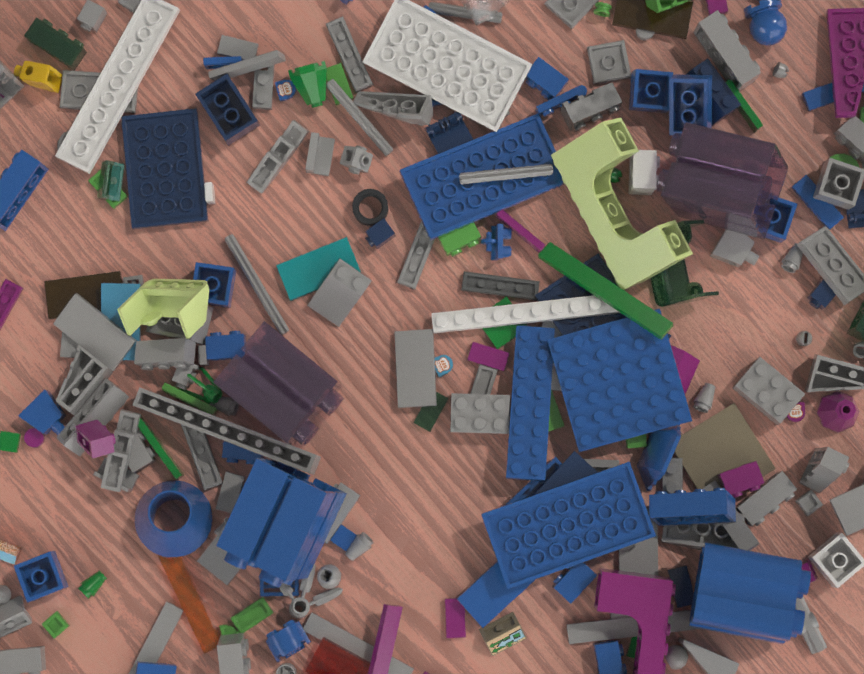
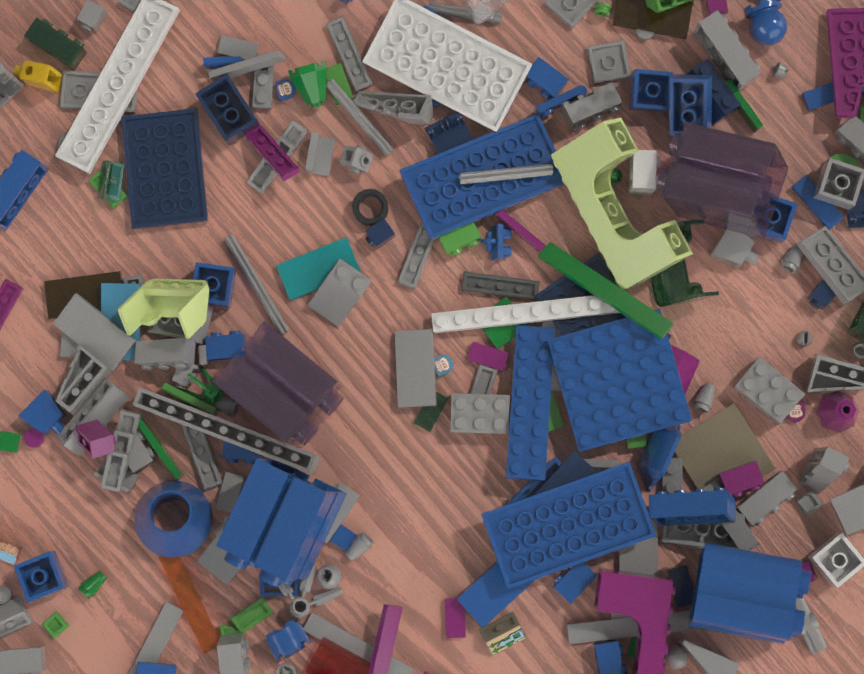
(209, 193): white tile -> none
(272, 153): none -> magenta tile

